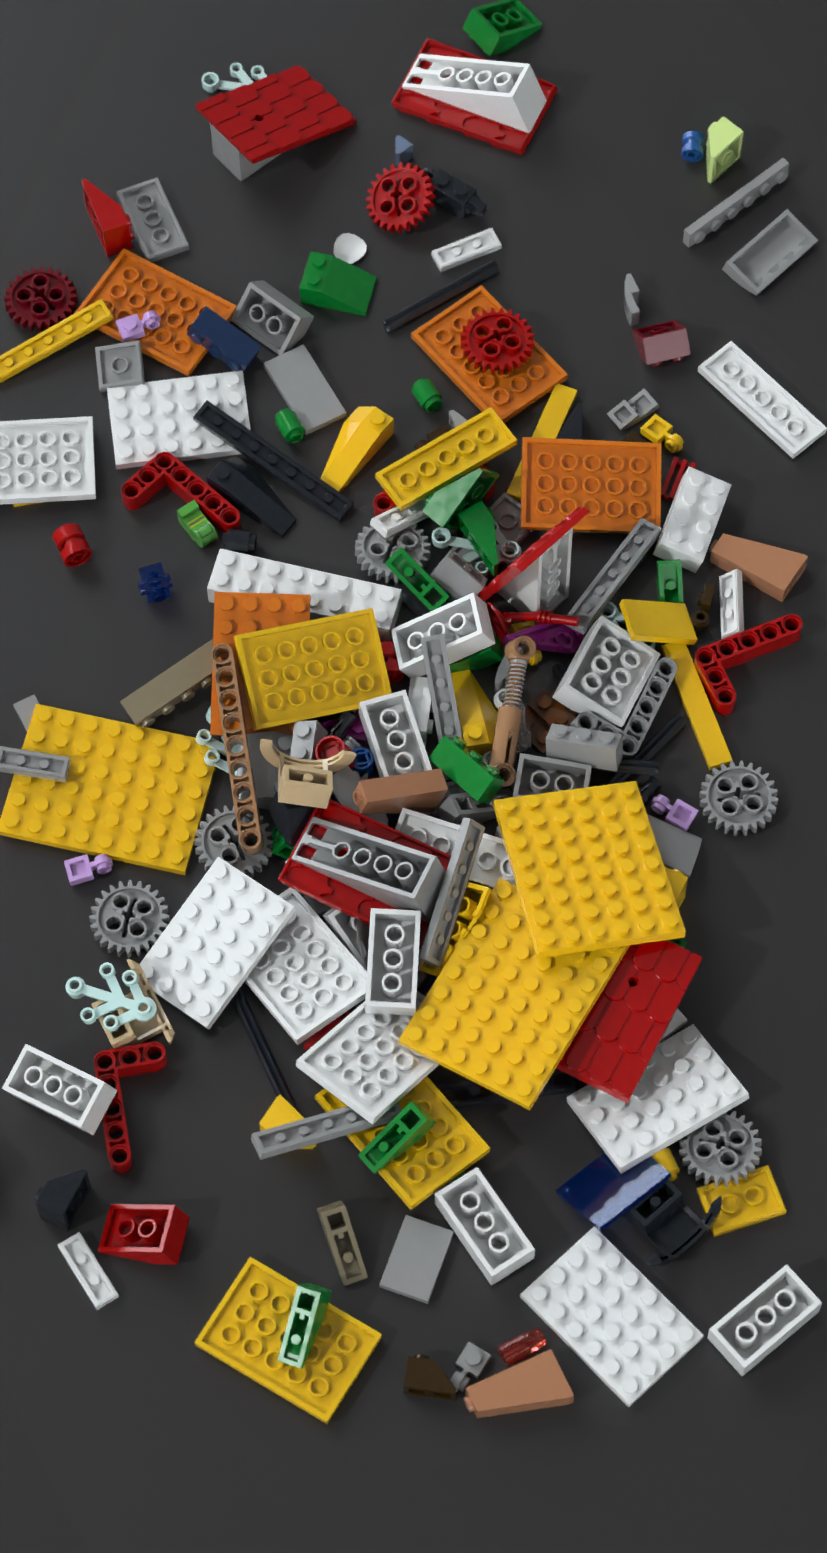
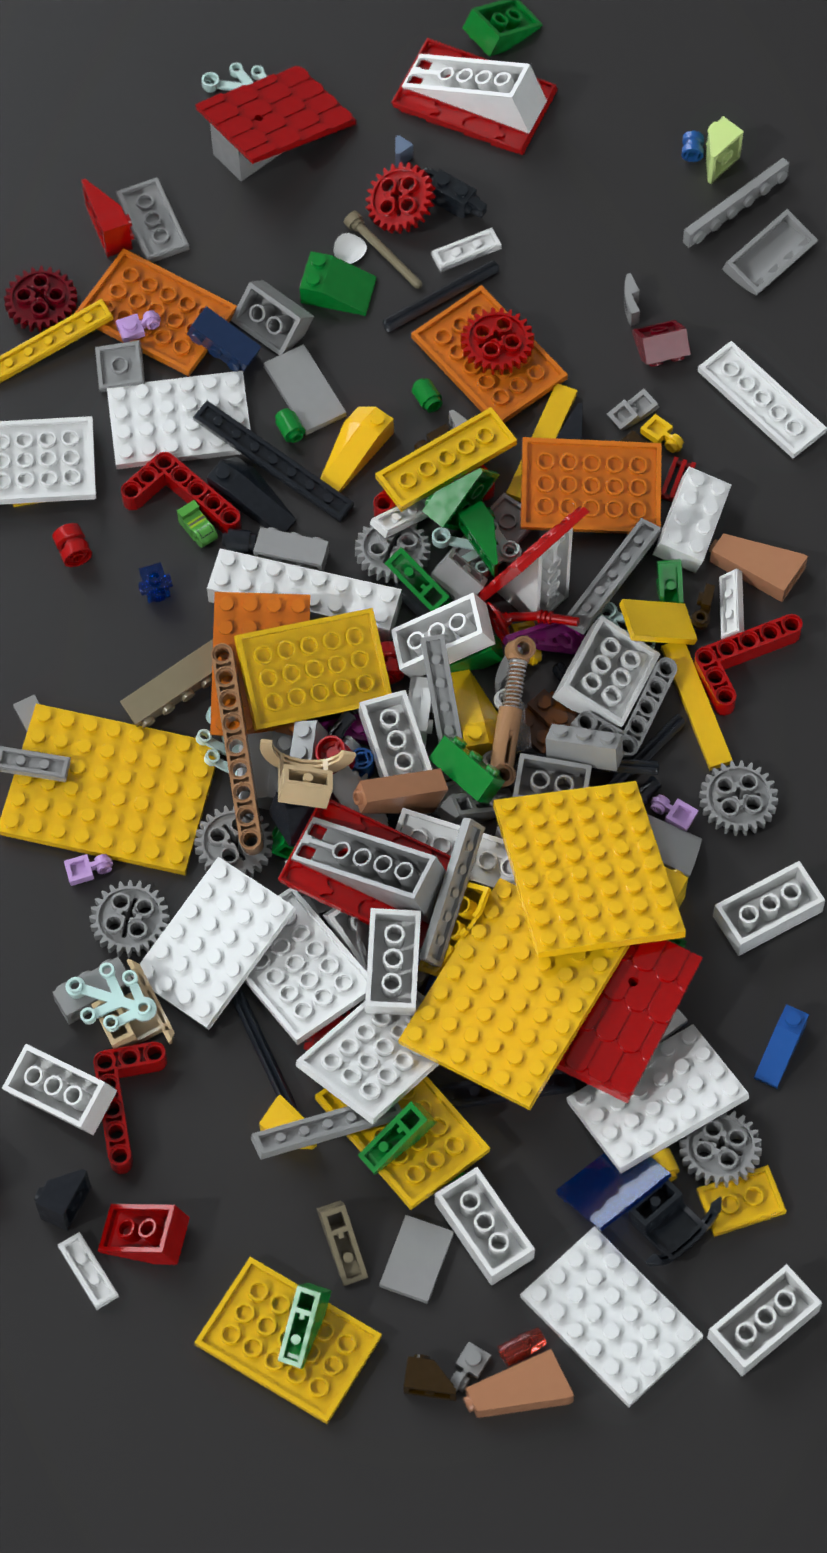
(72, 1007): none -> light grey brick
(292, 548): none -> light grey brick
(355, 222): none -> dark tan piece
(768, 908): none -> white brick
(781, 1046): none -> blue slope

